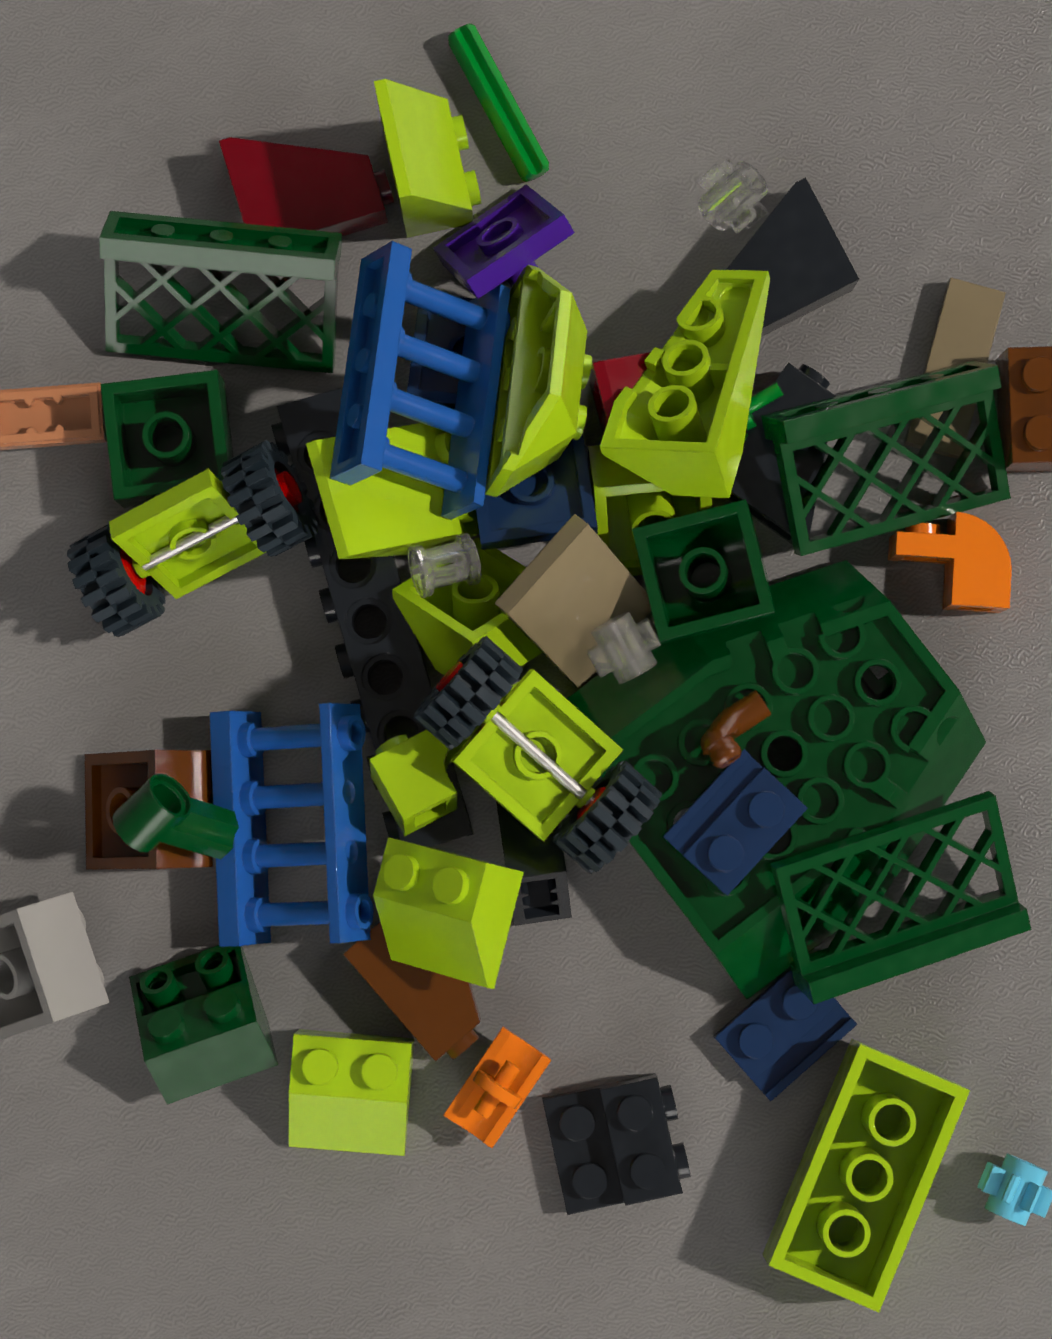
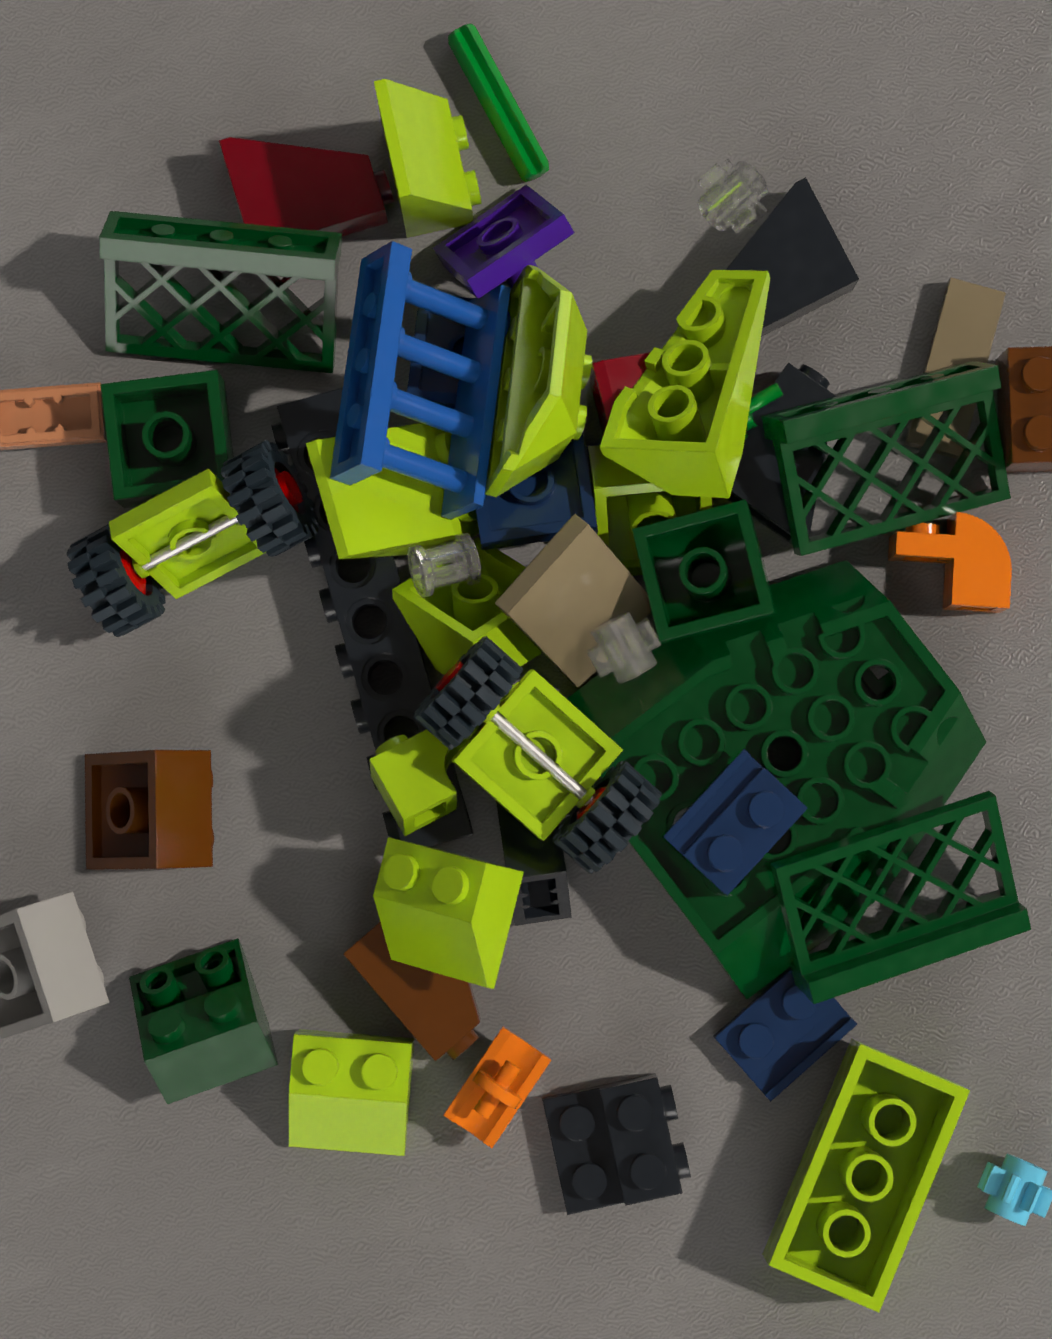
(168, 815): dark green piece -> none
(239, 786): blue fence -> none
(729, 724): reddish brown arm -> none

